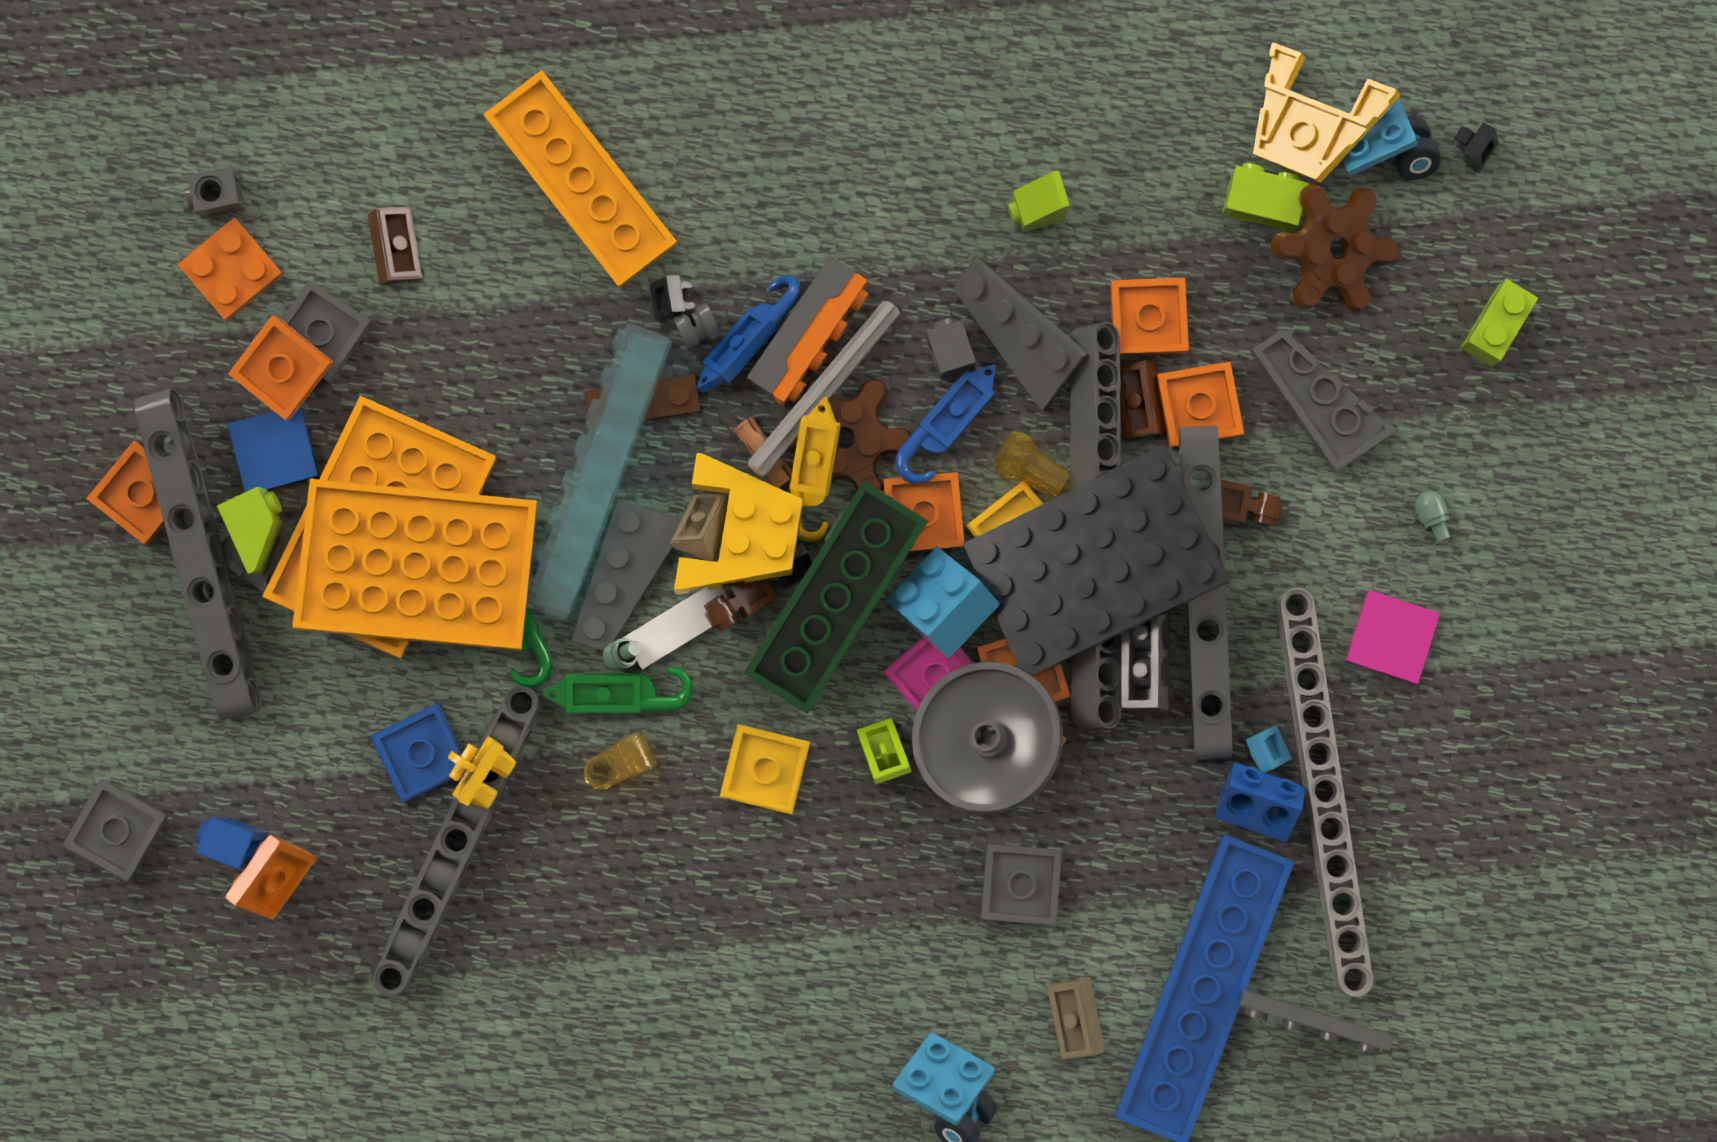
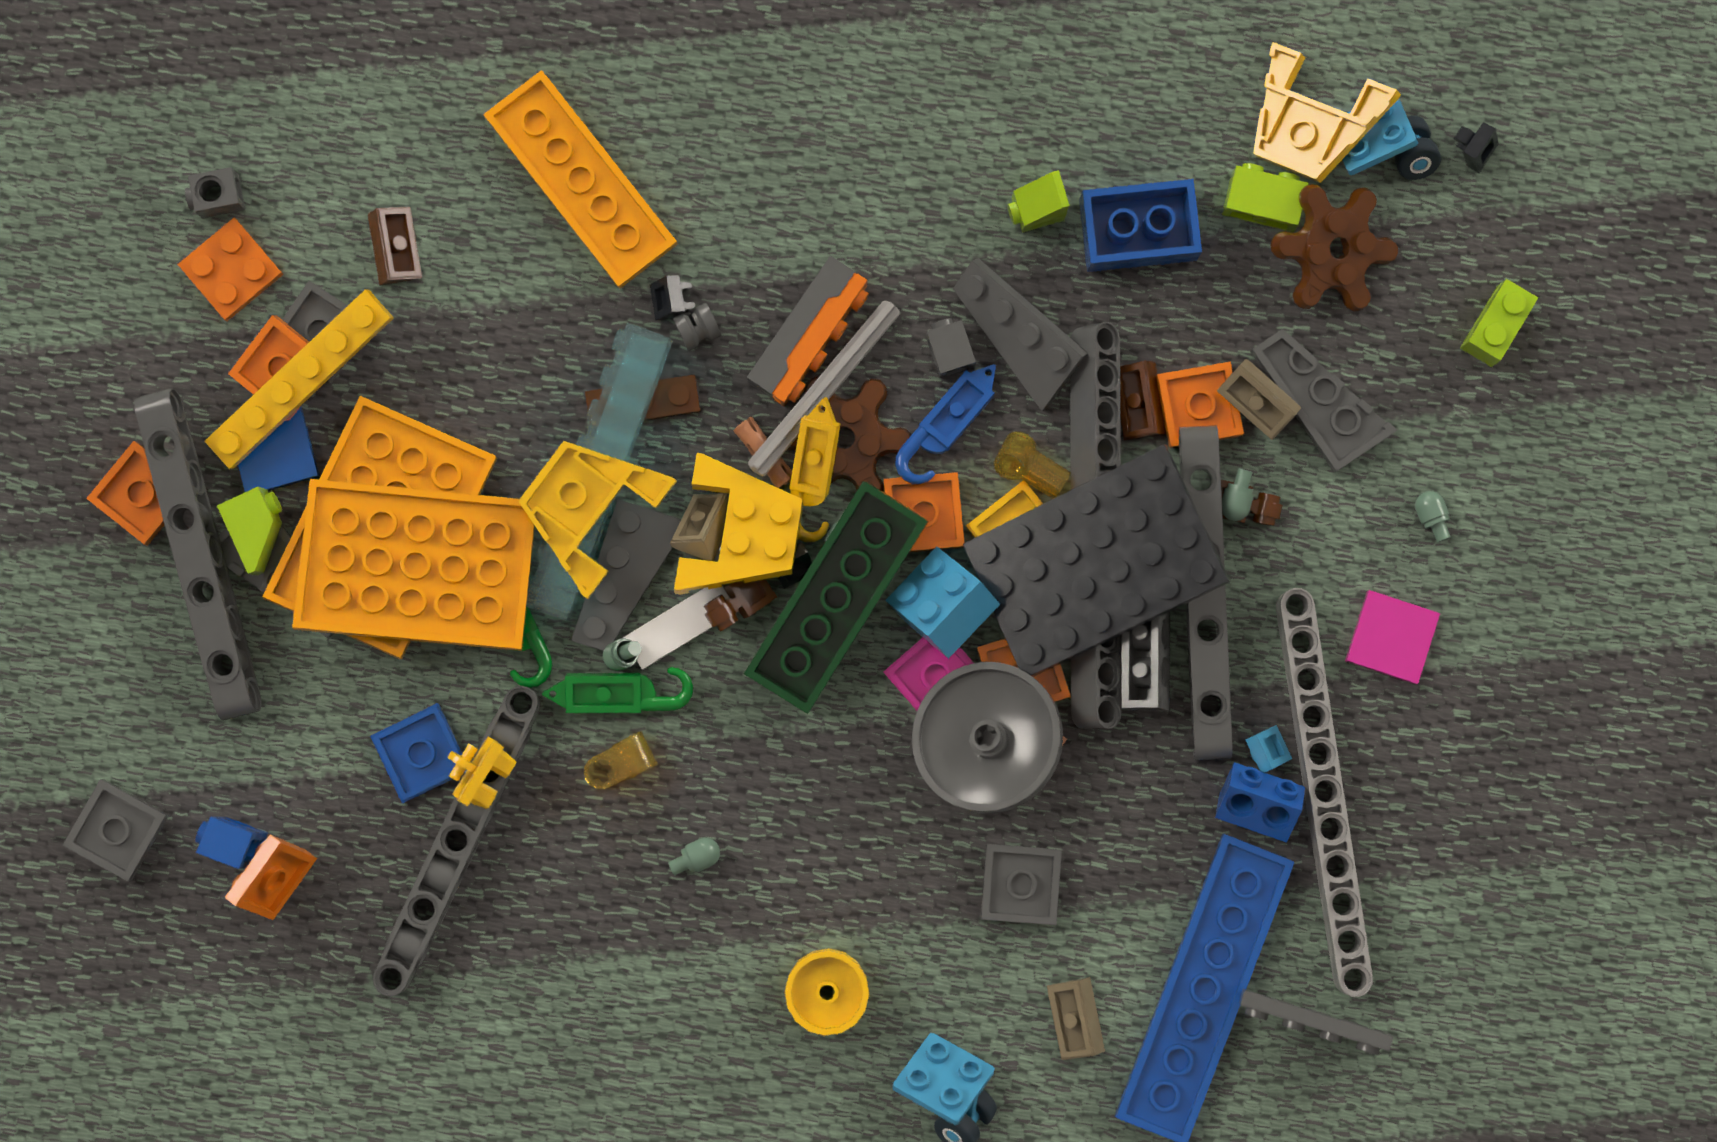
(299, 379): none -> yellow plate
(572, 497): none -> yellow wing
(696, 856): none -> sand green cylinder
(747, 336): blue plate -> none
(764, 769): yellow tile -> none
(815, 1011): none -> yellow wheel
(883, 751): lime slope -> none
(1140, 225): none -> blue brick
(1150, 315): orange plate -> none
(1238, 497): none -> sand green cylinder
(1259, 399): none -> dark tan slope

